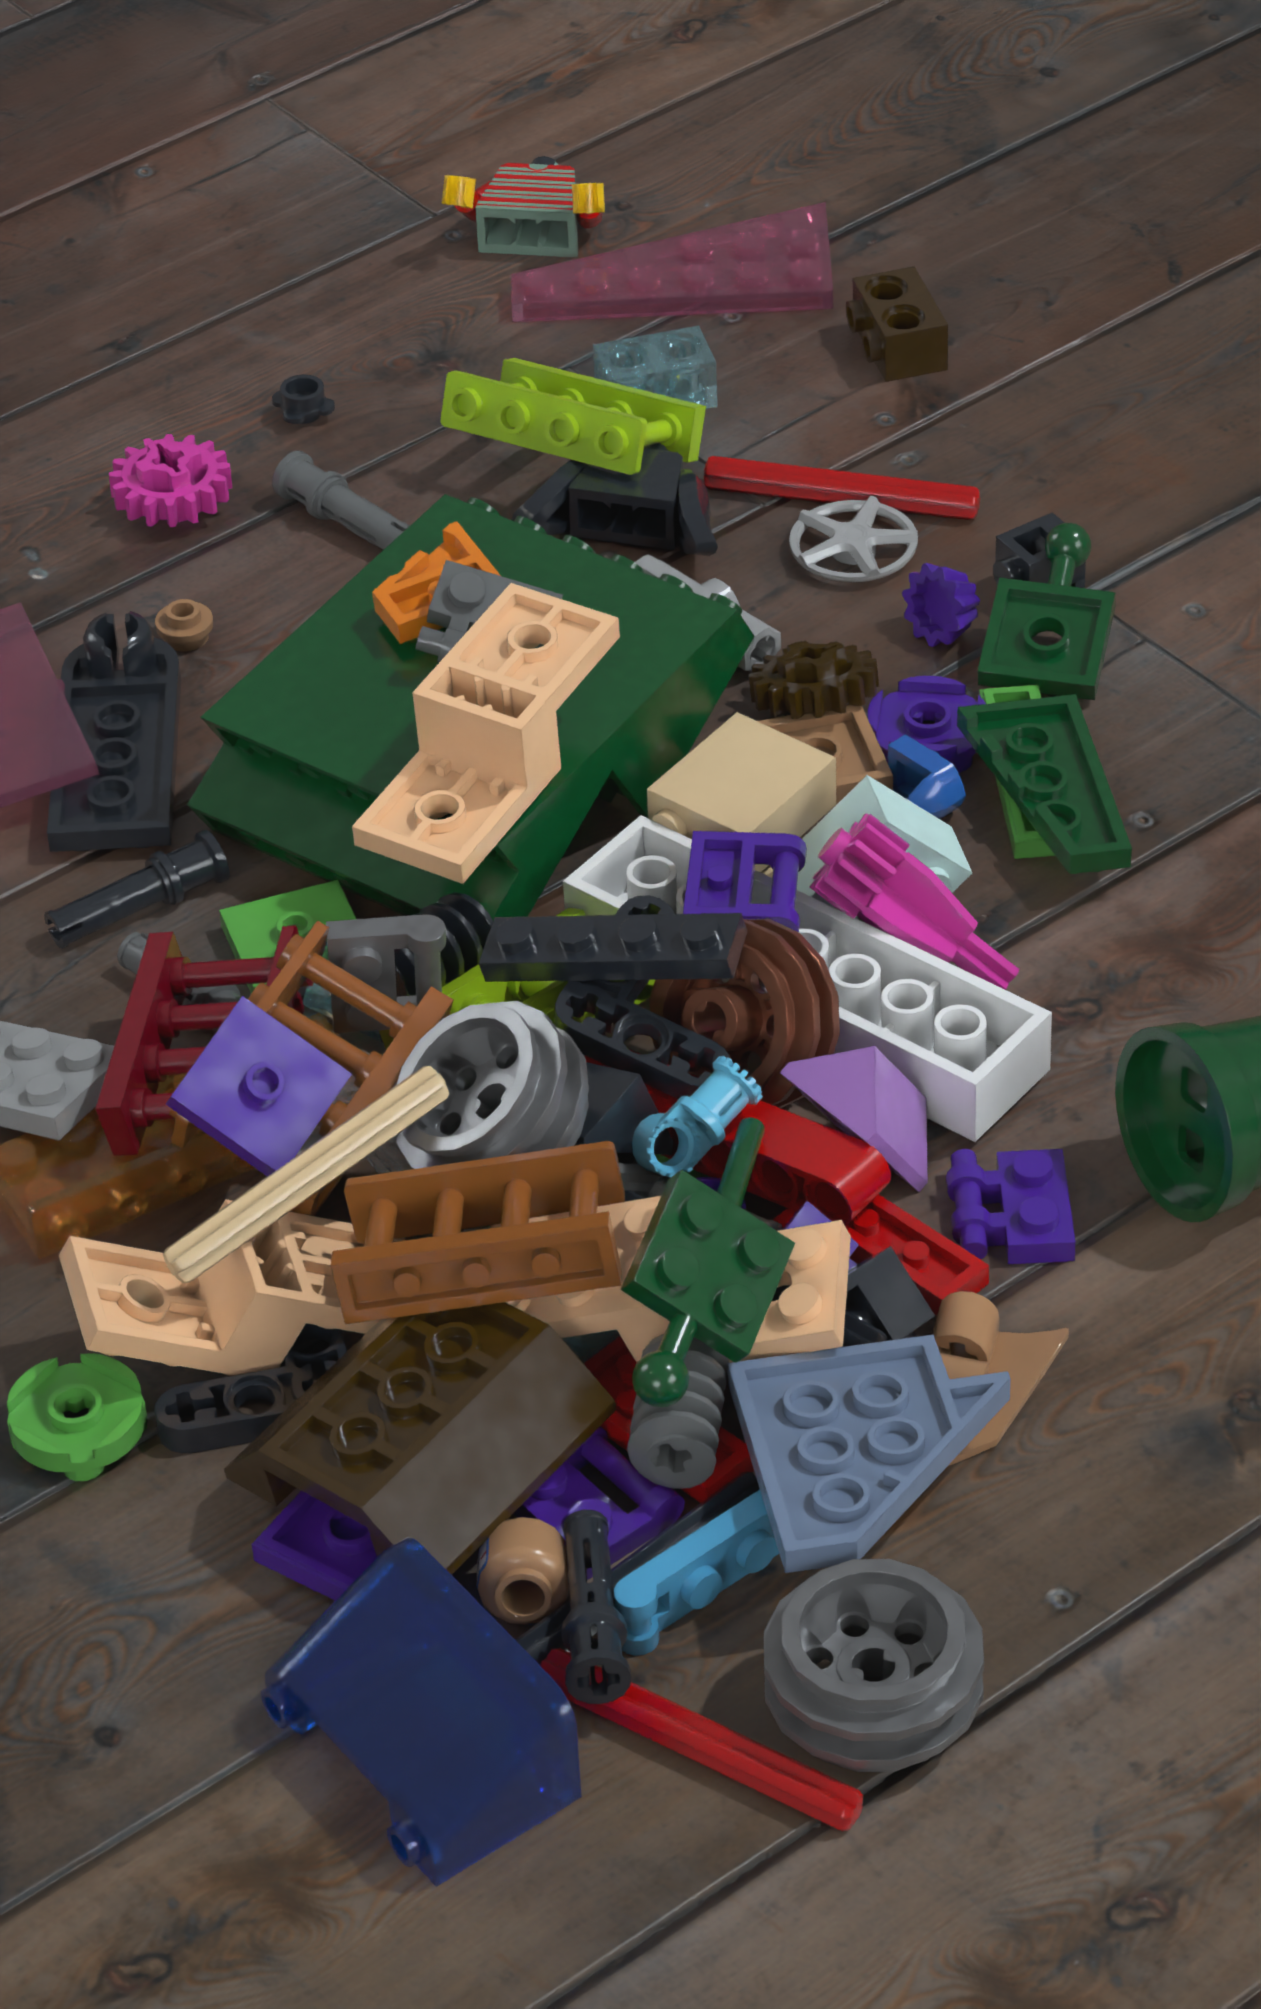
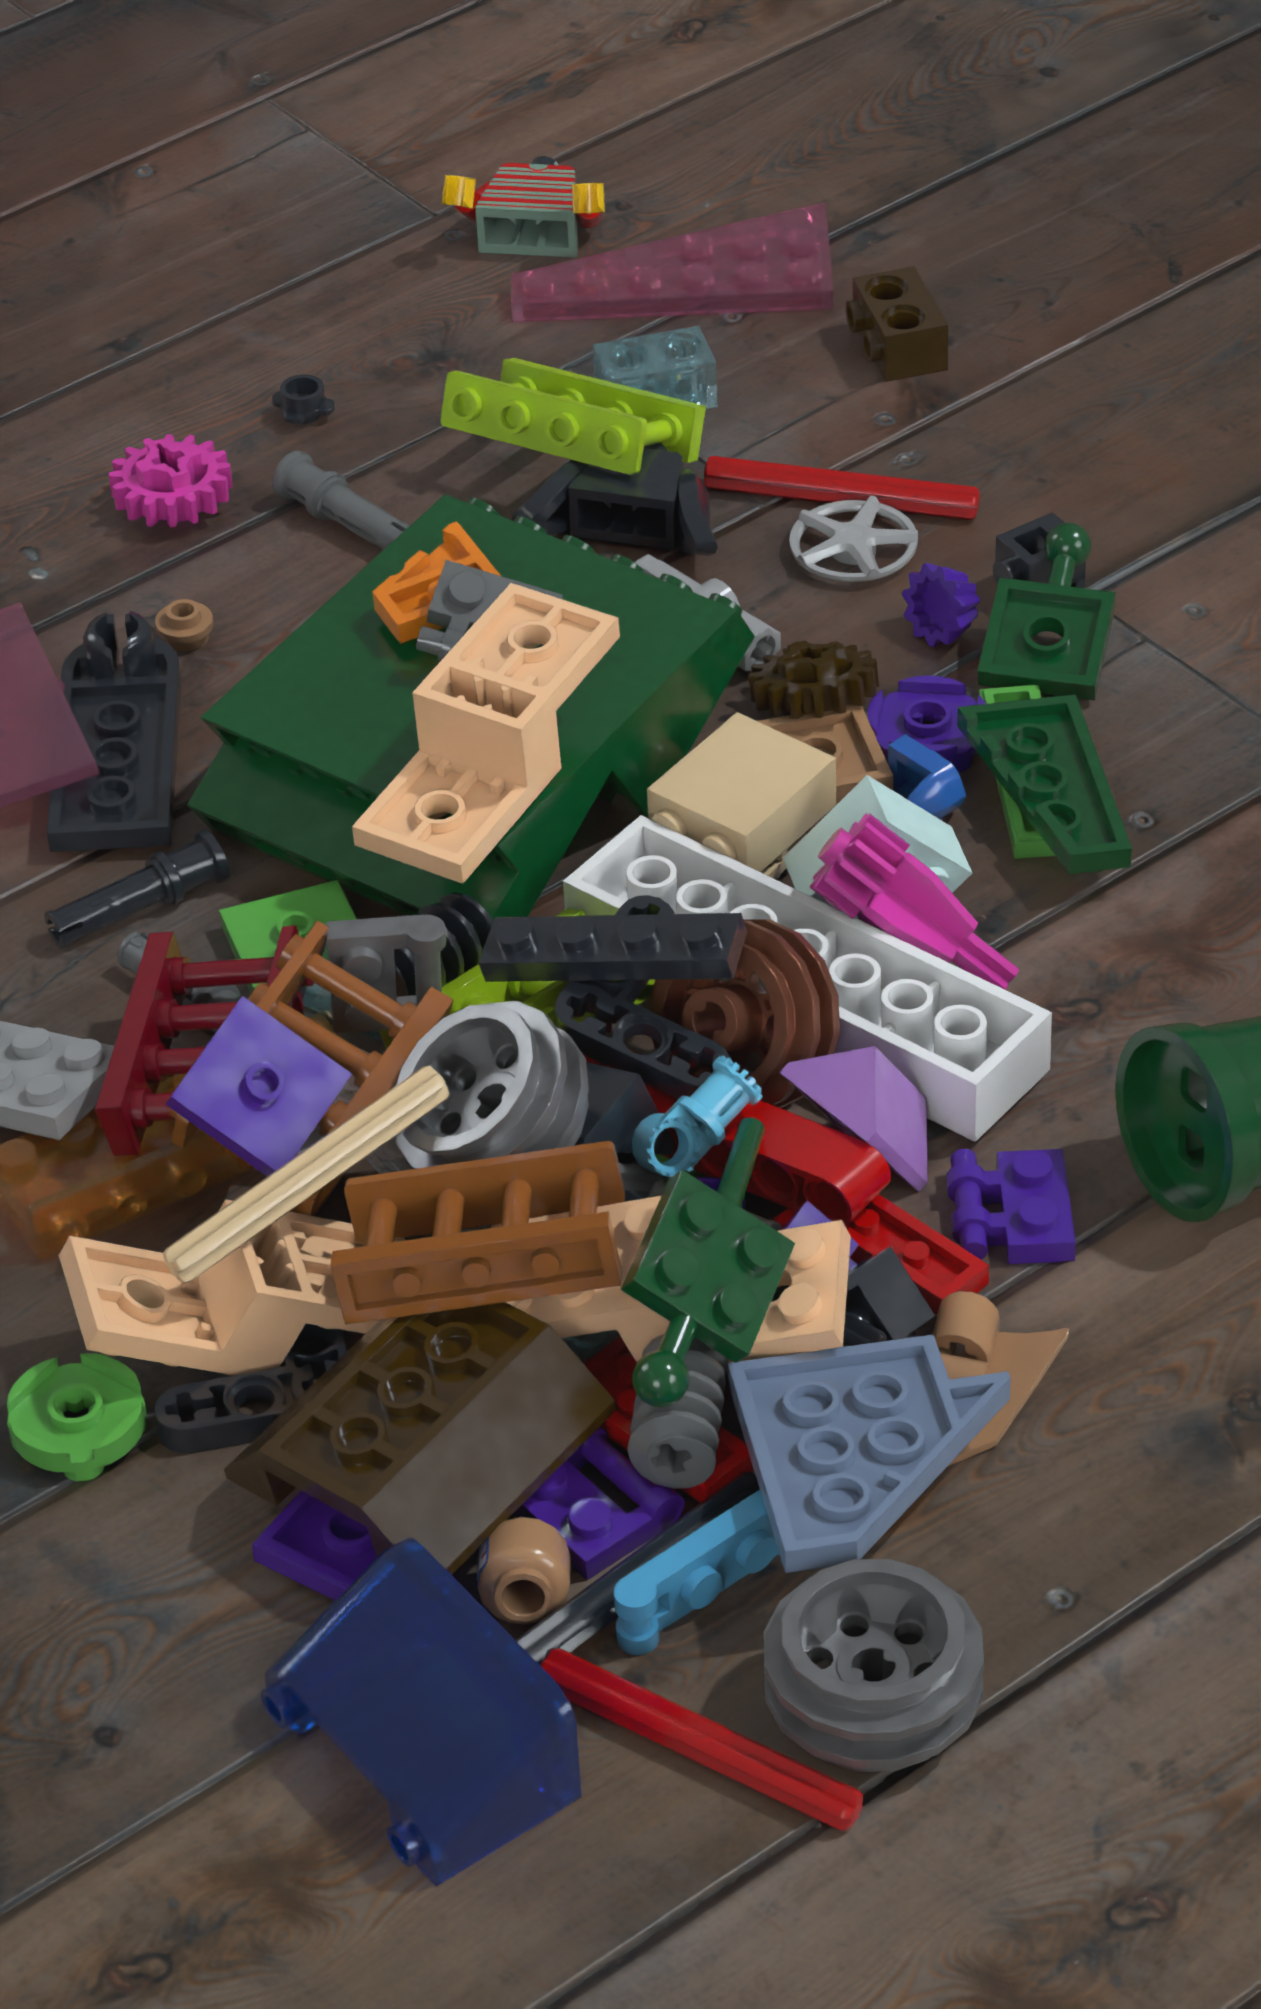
(589, 1548): black pin -> none
(724, 870): dark purple plate -> none

